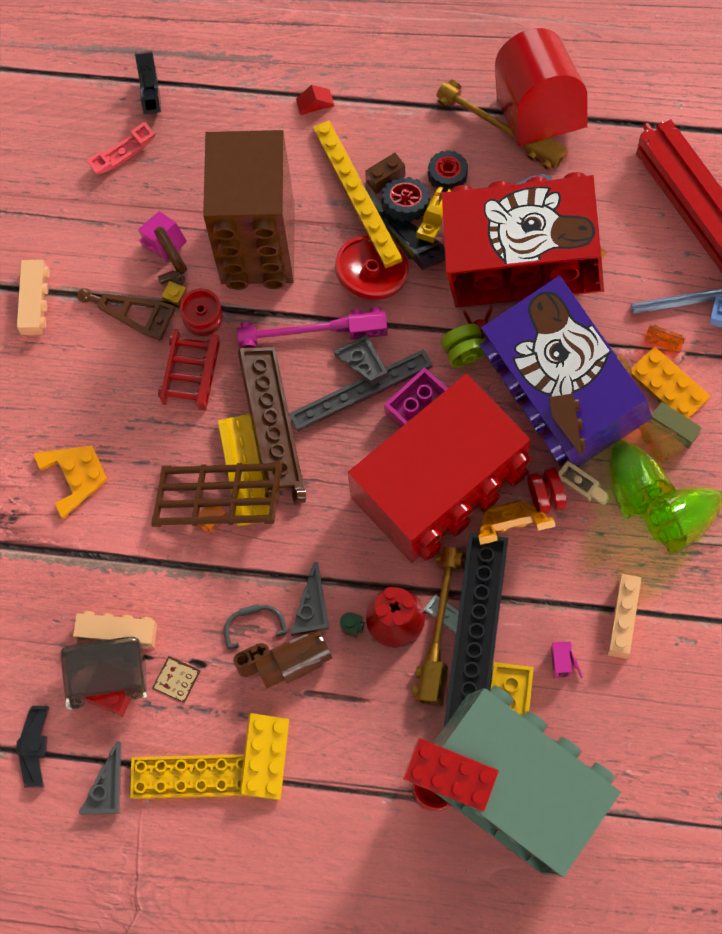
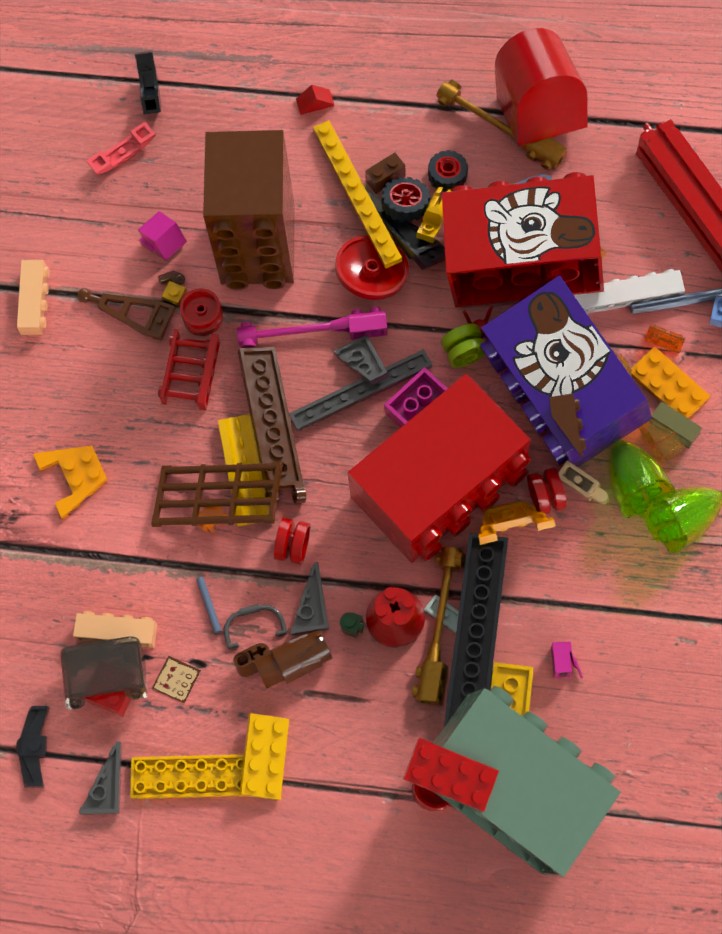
(170, 249): reddish brown axle -> none
(208, 604): none -> sand blue bar
(292, 541): none -> red wheel
(624, 616): light nougat brick -> none
(633, 290): none -> white brick

